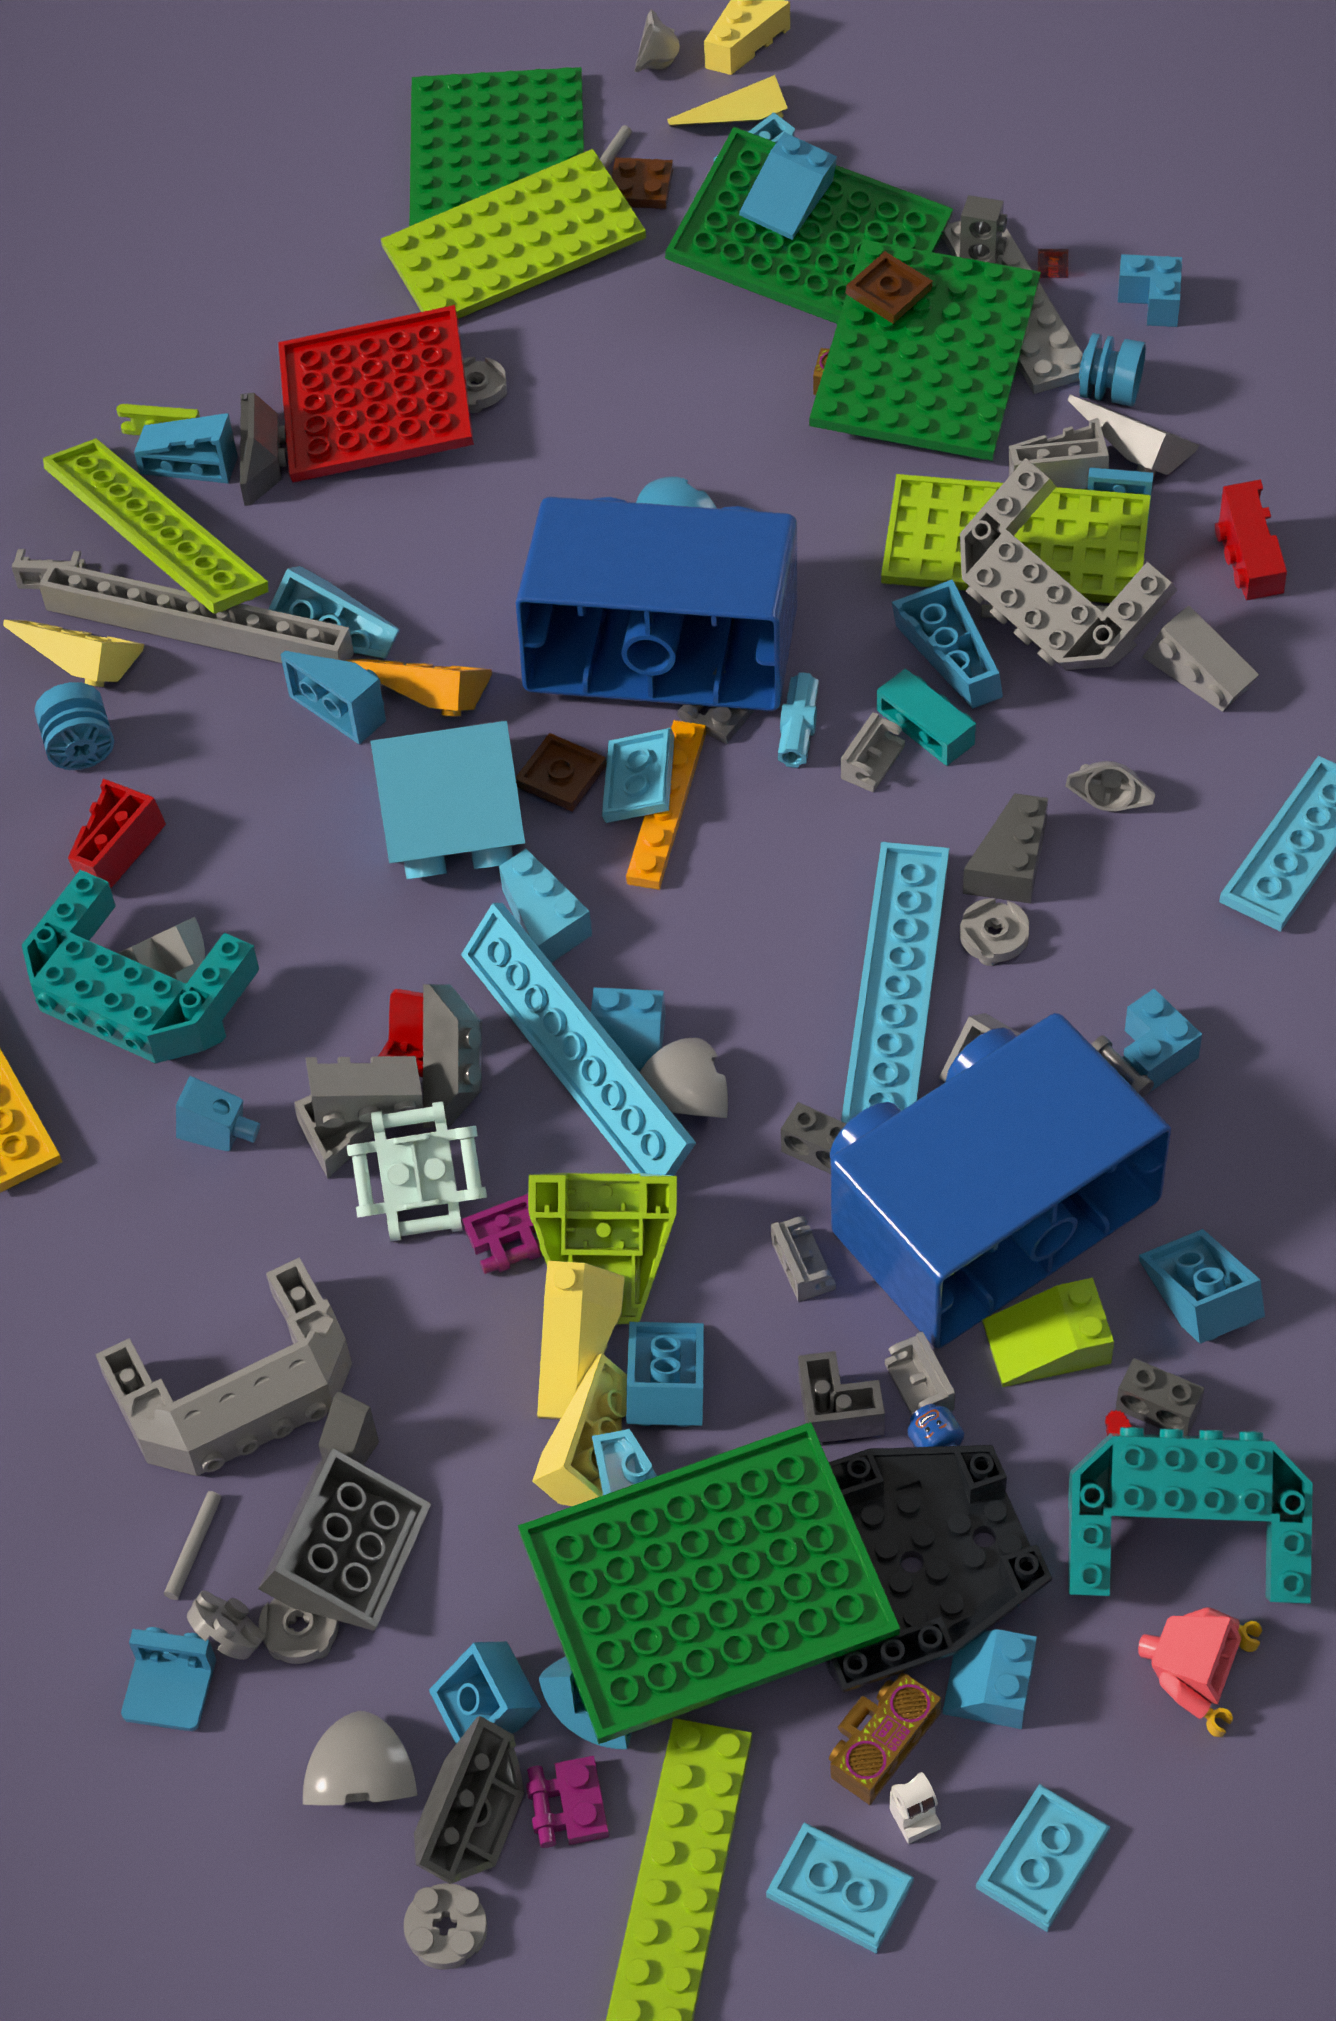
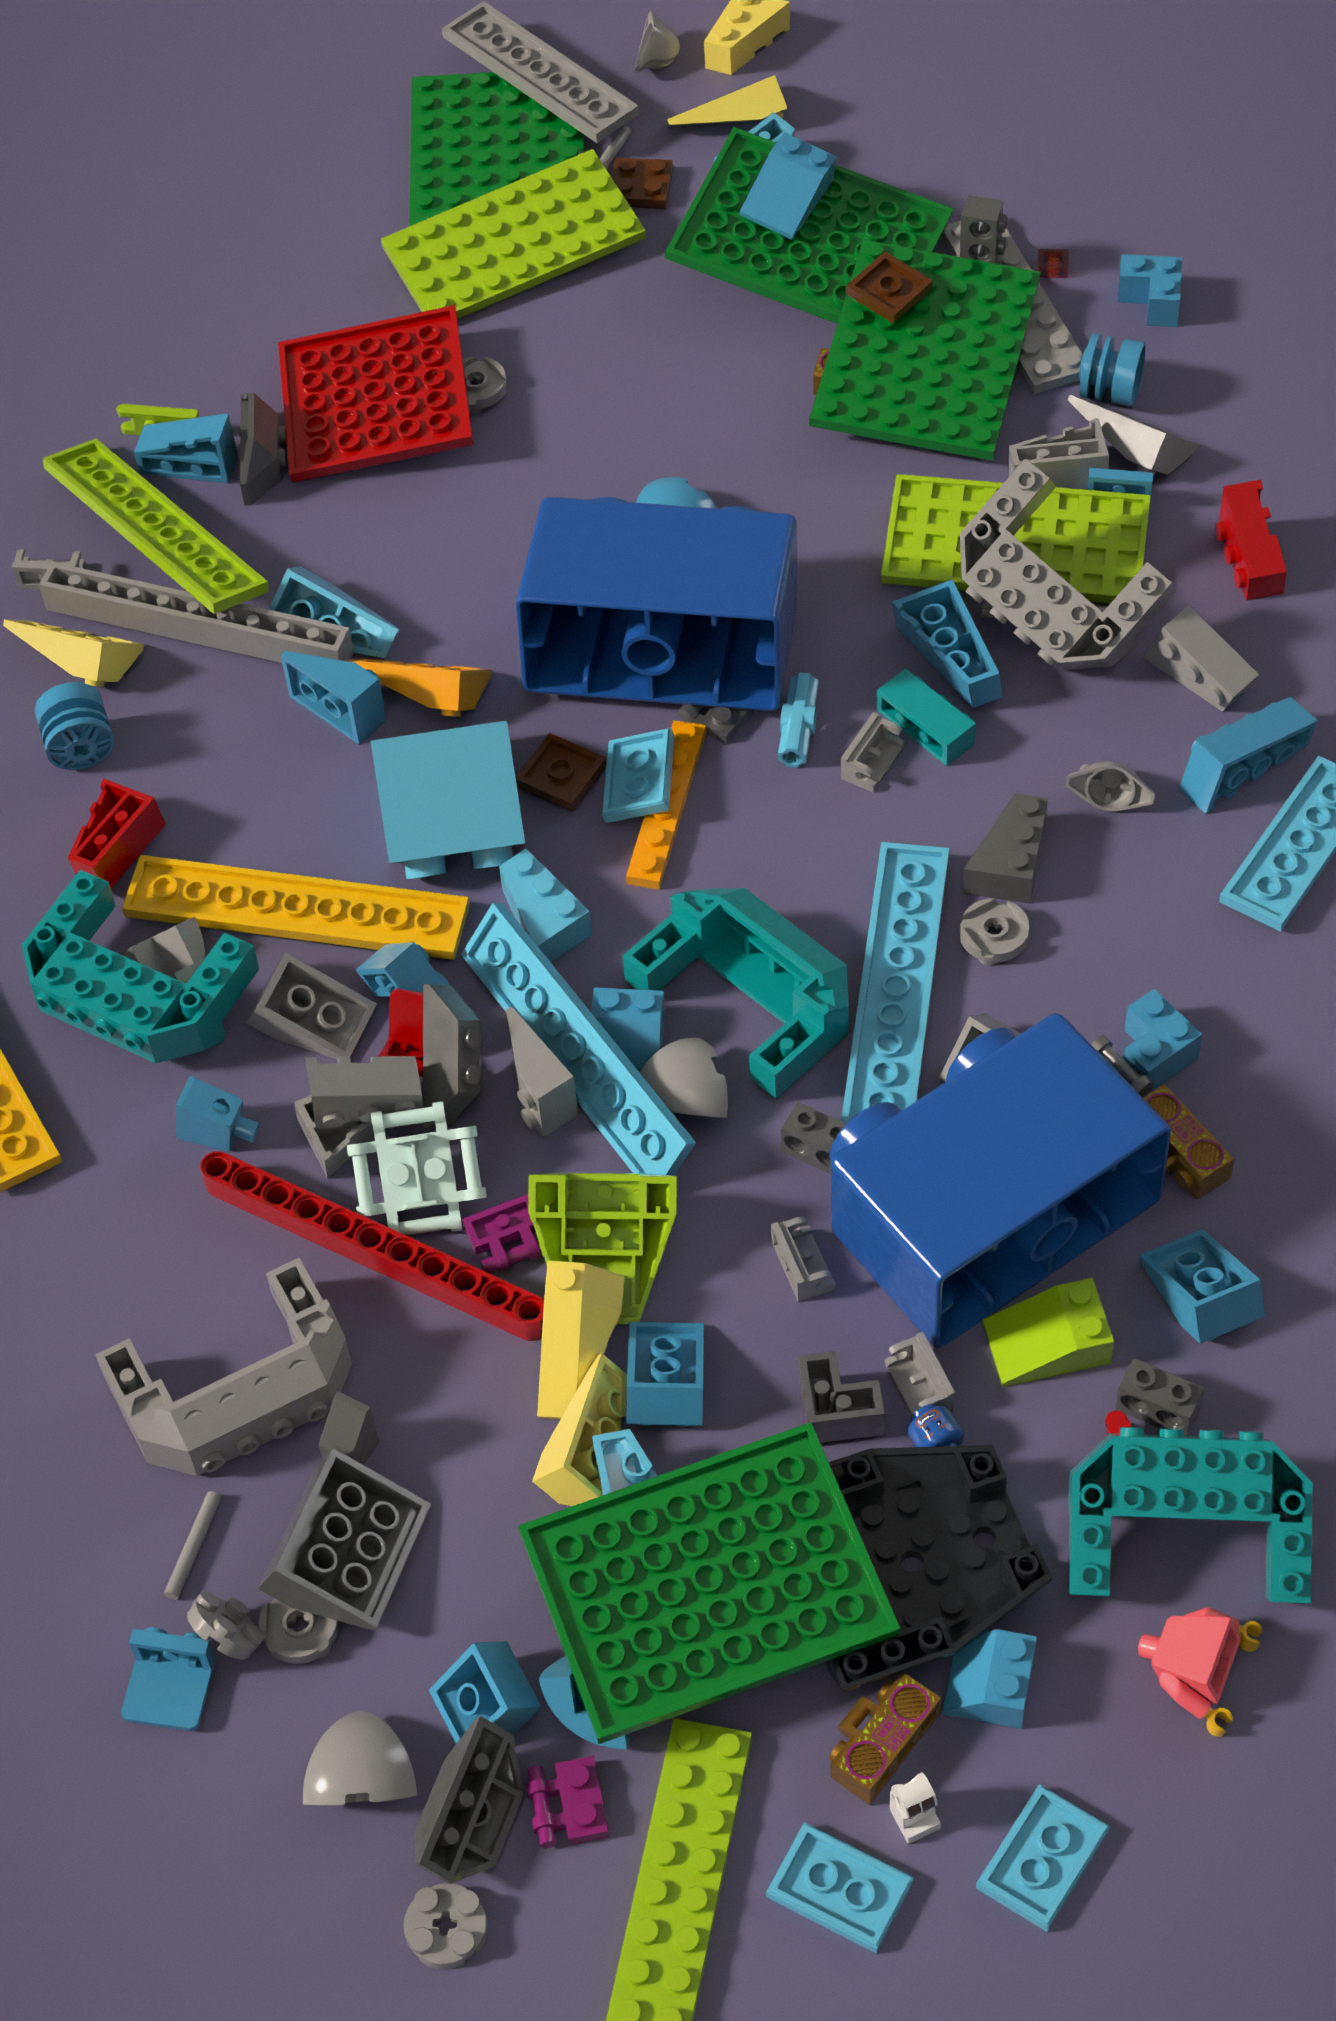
(295, 906): none -> yellow plate
(310, 1010): none -> light grey slope
(382, 1257): none -> red beam
(399, 967): none -> dark azure brick
(540, 71): none -> light grey plate
(542, 1080): none -> light grey slope
(765, 961): none -> teal wedge
(1193, 1151): none -> pearl gold piece
(1245, 751): none -> dark azure wedge

